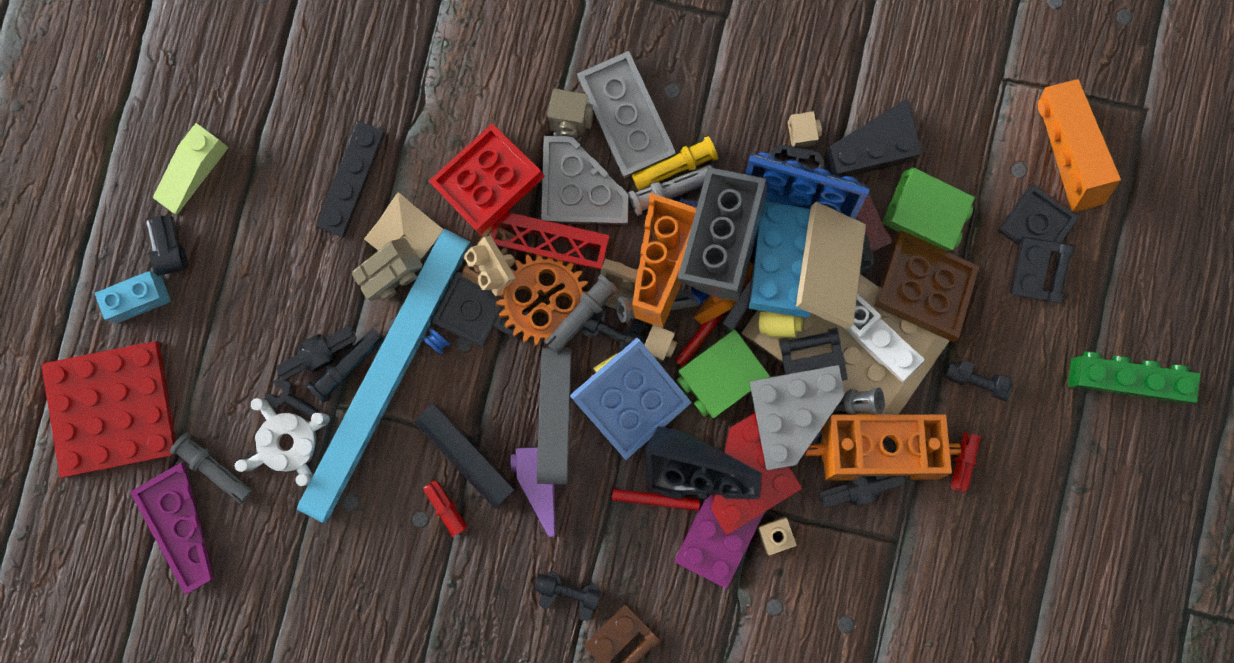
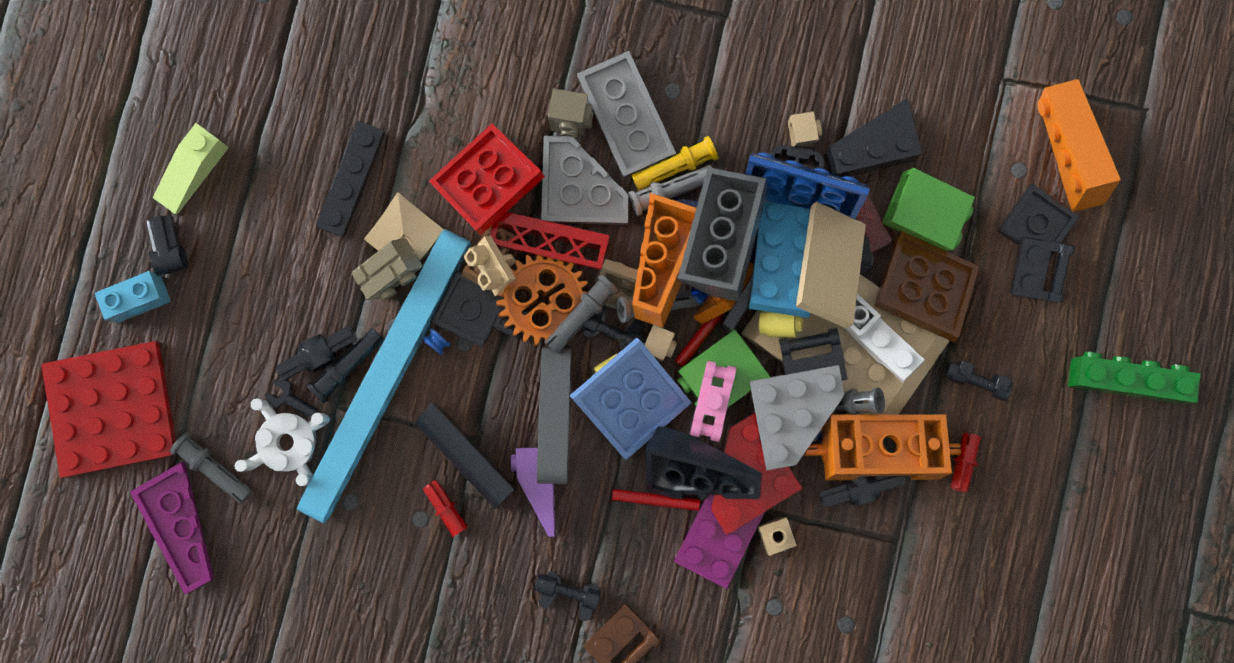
(713, 401): none -> bright pink plate

